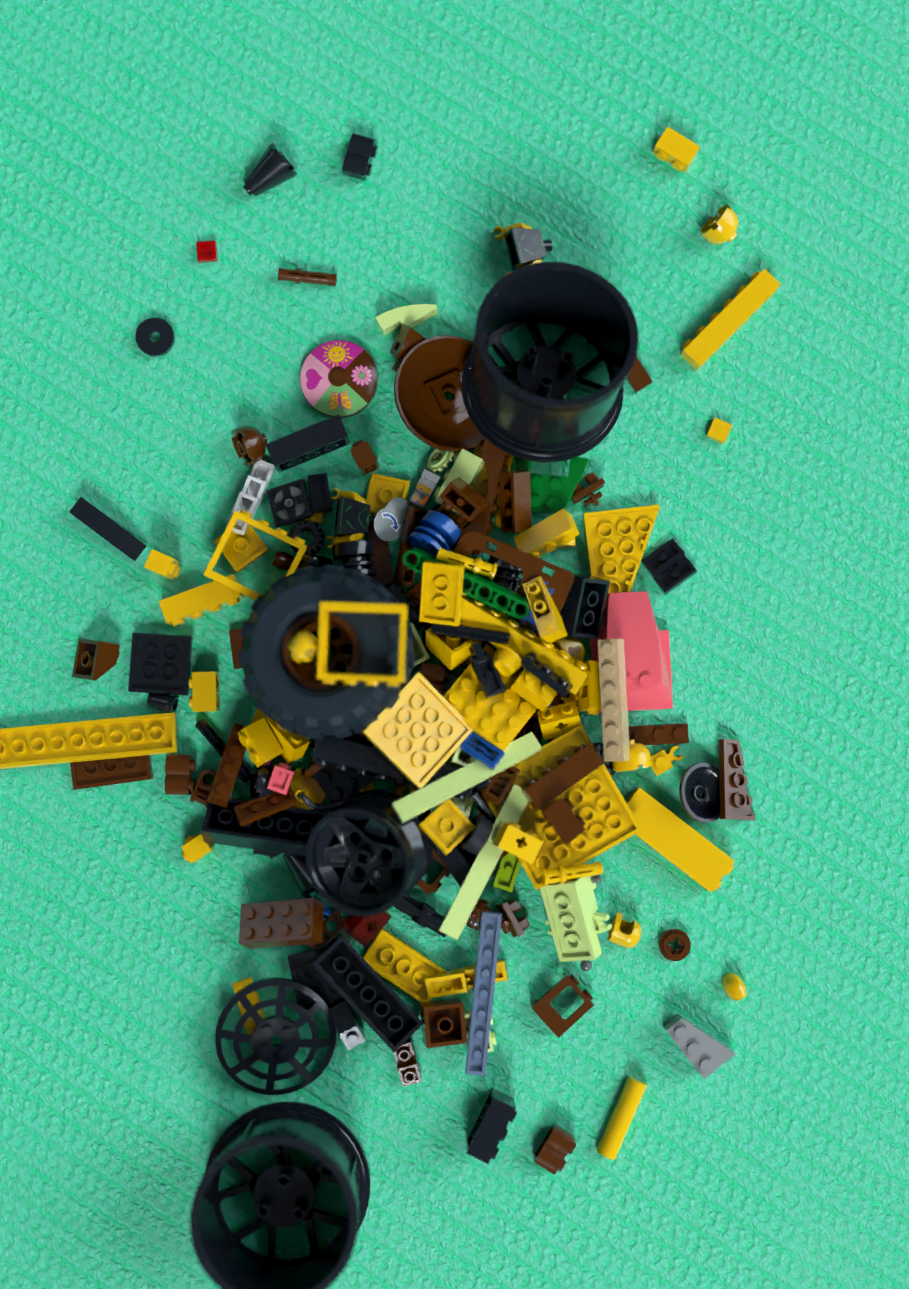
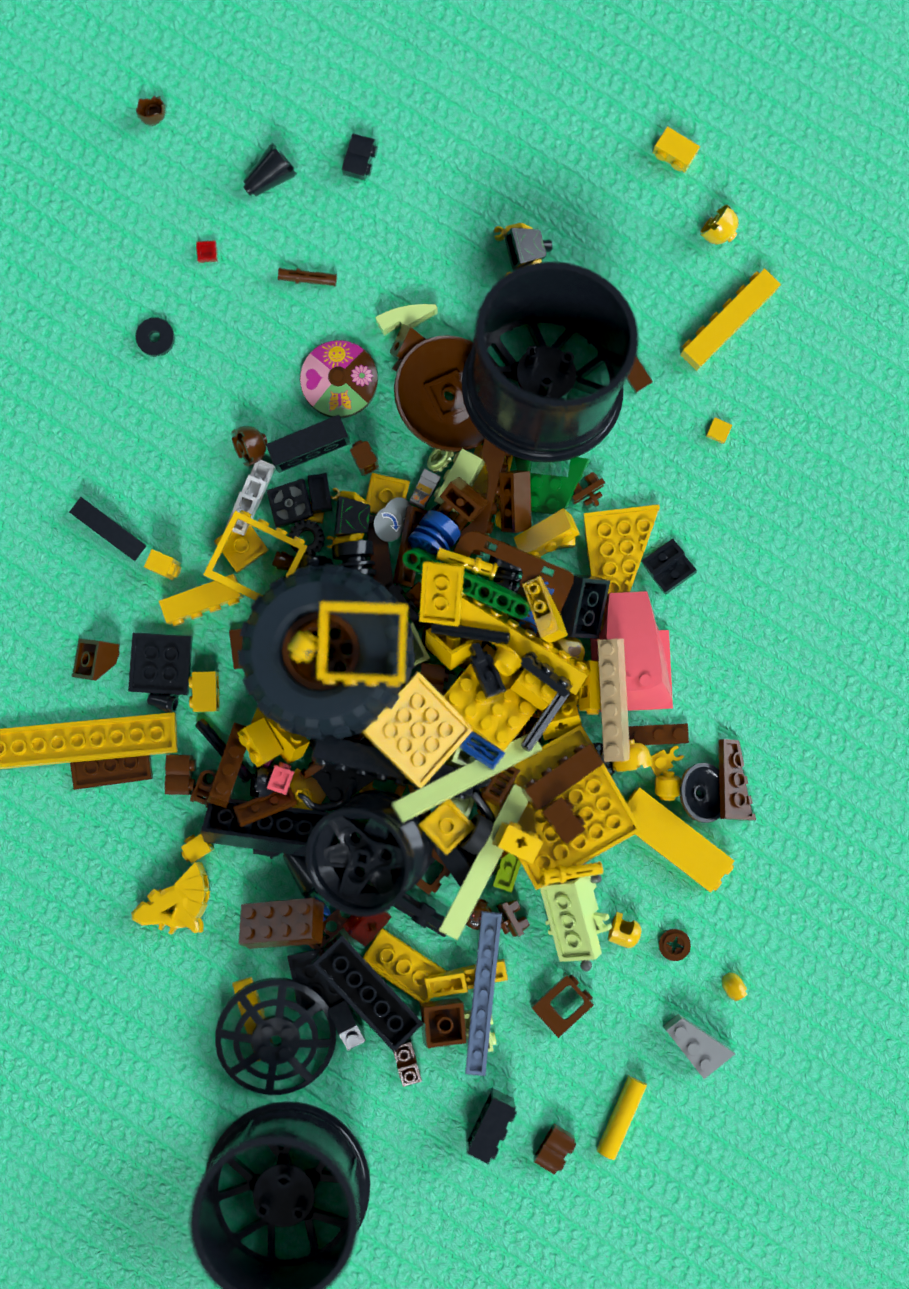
(151, 110): none -> reddish brown hair
(186, 897): none -> yellow animal
(543, 722): none -> axle
(667, 785): none -> yellow head

